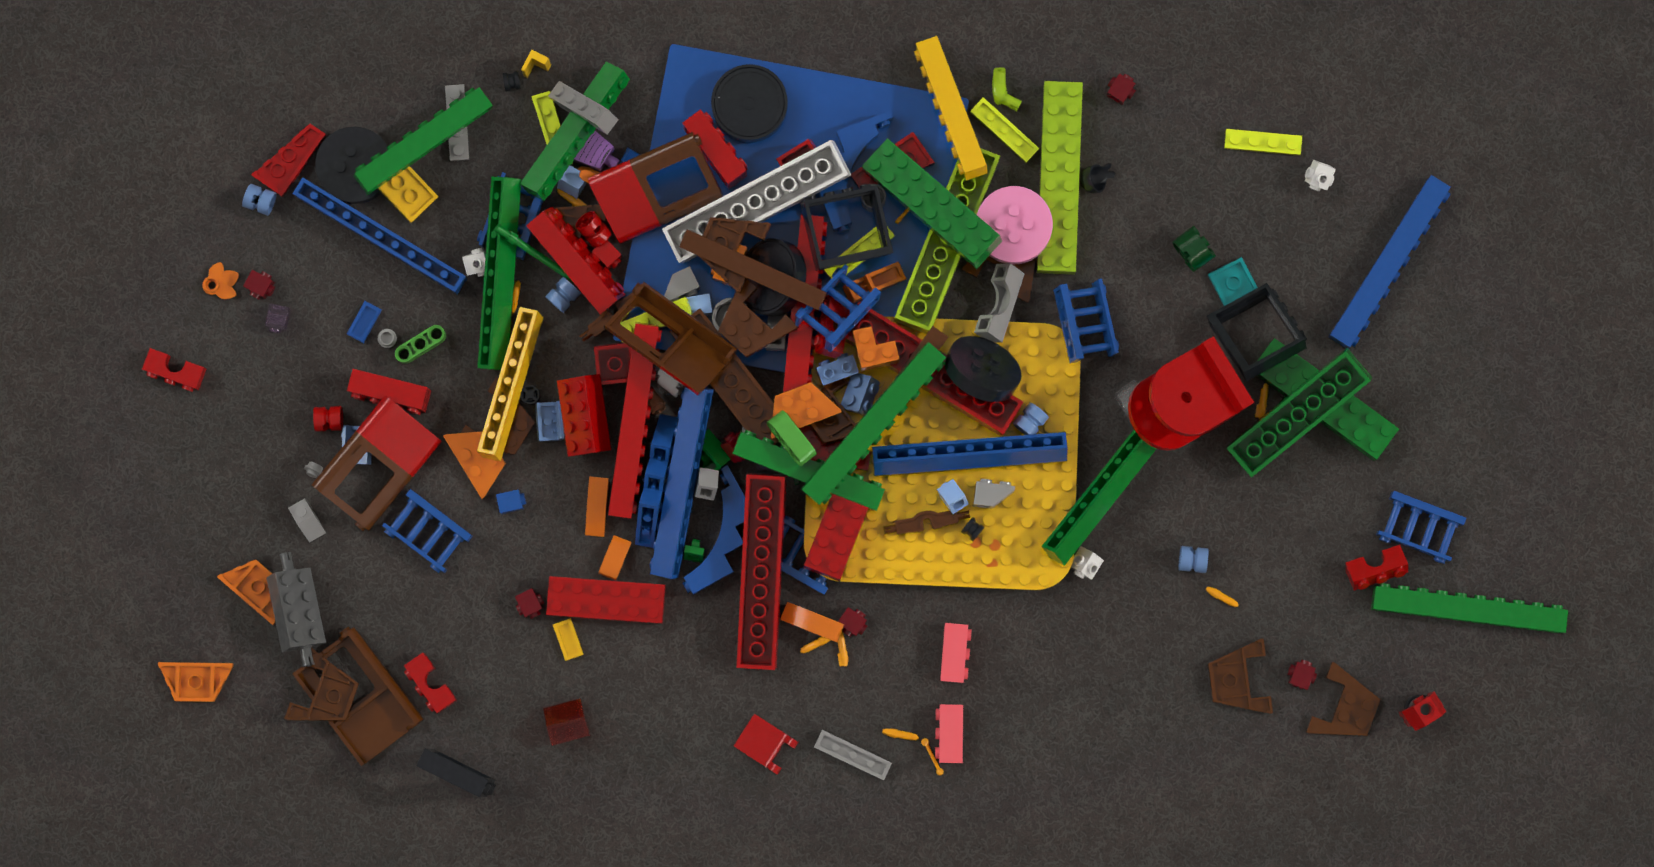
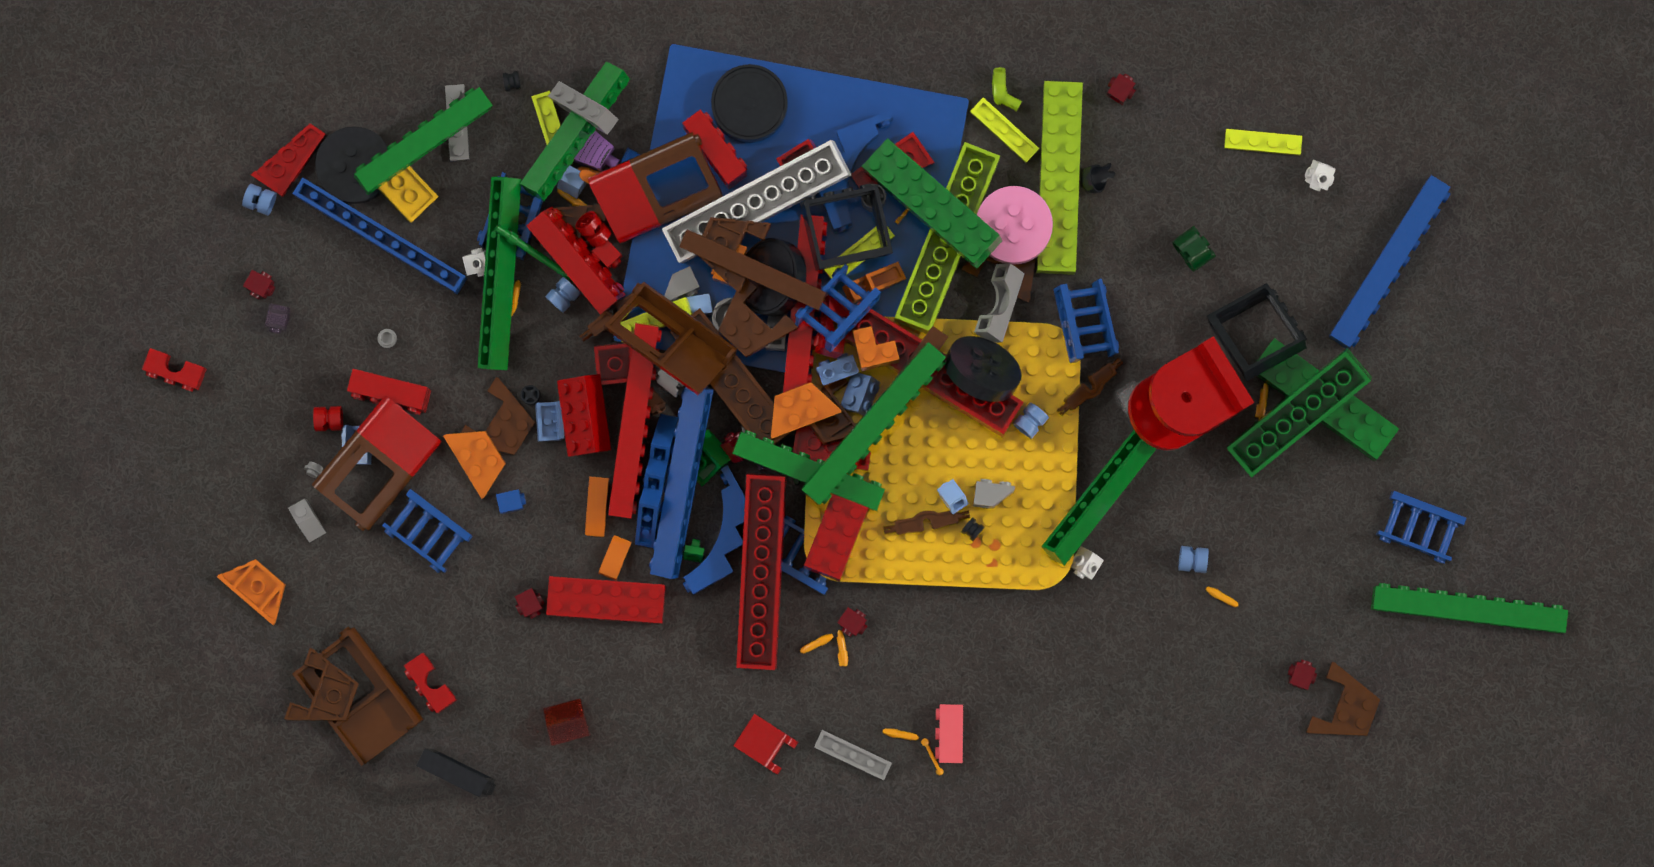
(195, 680): orange wing -> none
(224, 281): orange plate -> none
(296, 609): dark grey brick -> none
(364, 322): blue tile -> none
(410, 345): bright green beam -> none
(510, 384): yellow brick -> none
(537, 59): yellow panel -> none
(568, 639): yellow tile -> none
(706, 484): light grey slope -> none
(791, 438): bright green beam -> none
(812, 622): orange slope -> none
(951, 108): yellow brick -> none
(955, 653): coral brick -> none
(970, 453): blue brick -> none
(1097, 381): none -> reddish brown piece
(1230, 679): reddish brown wing -> none
(1232, 281): teal tile -> none
(1363, 575): red arch -> none
(1422, 710): red piece -> none

